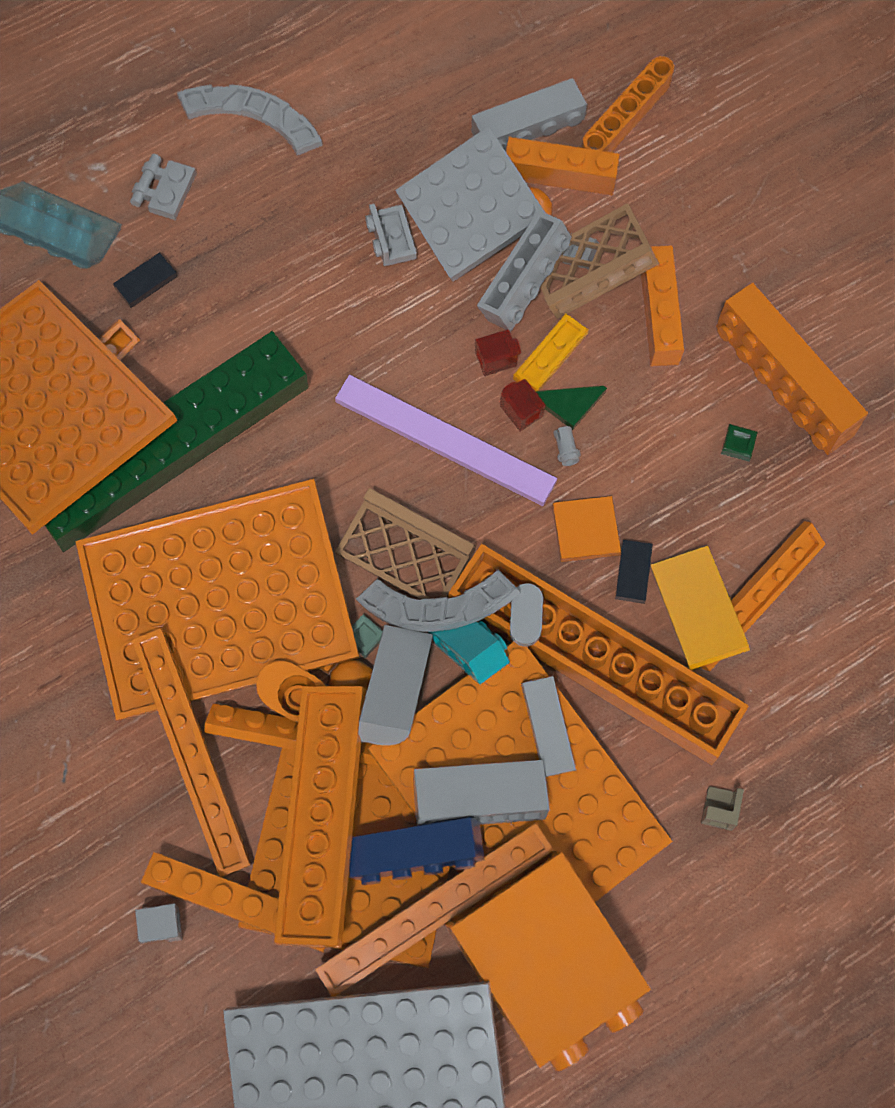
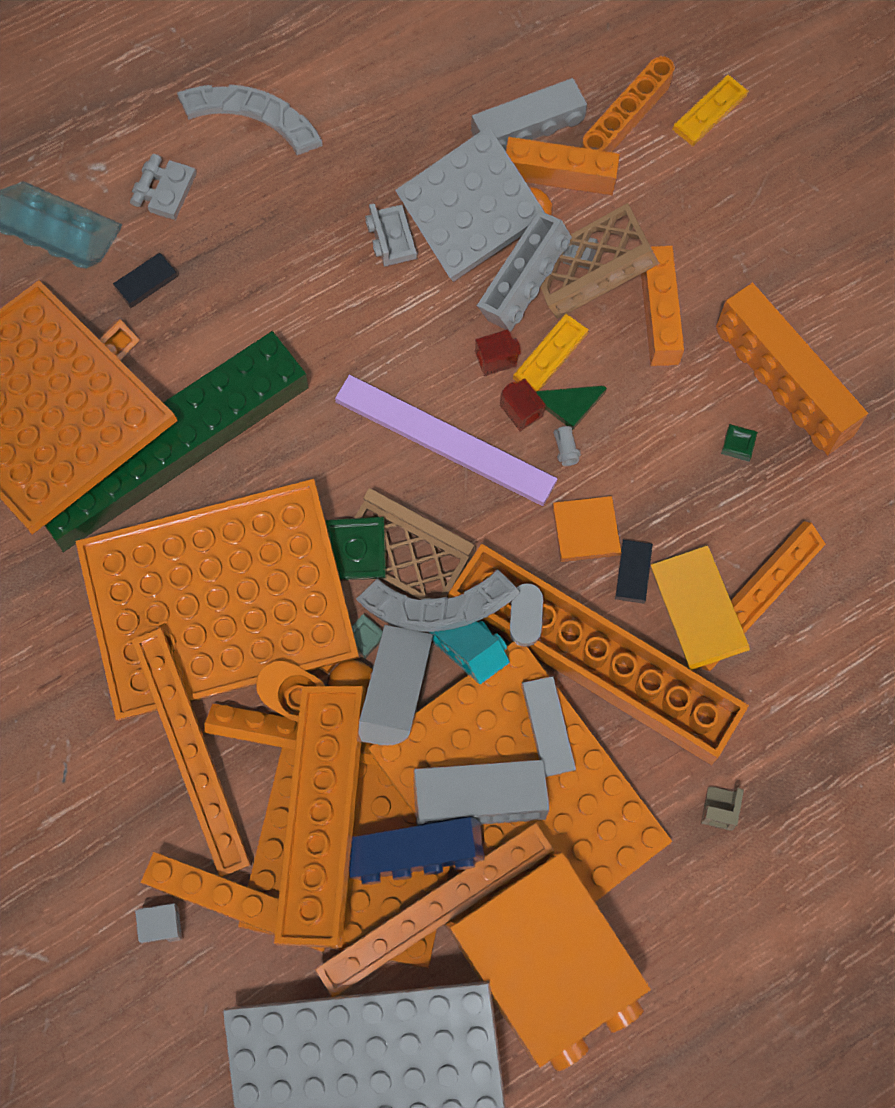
(359, 547): none -> dark green tile
(710, 110): none -> light orange tile

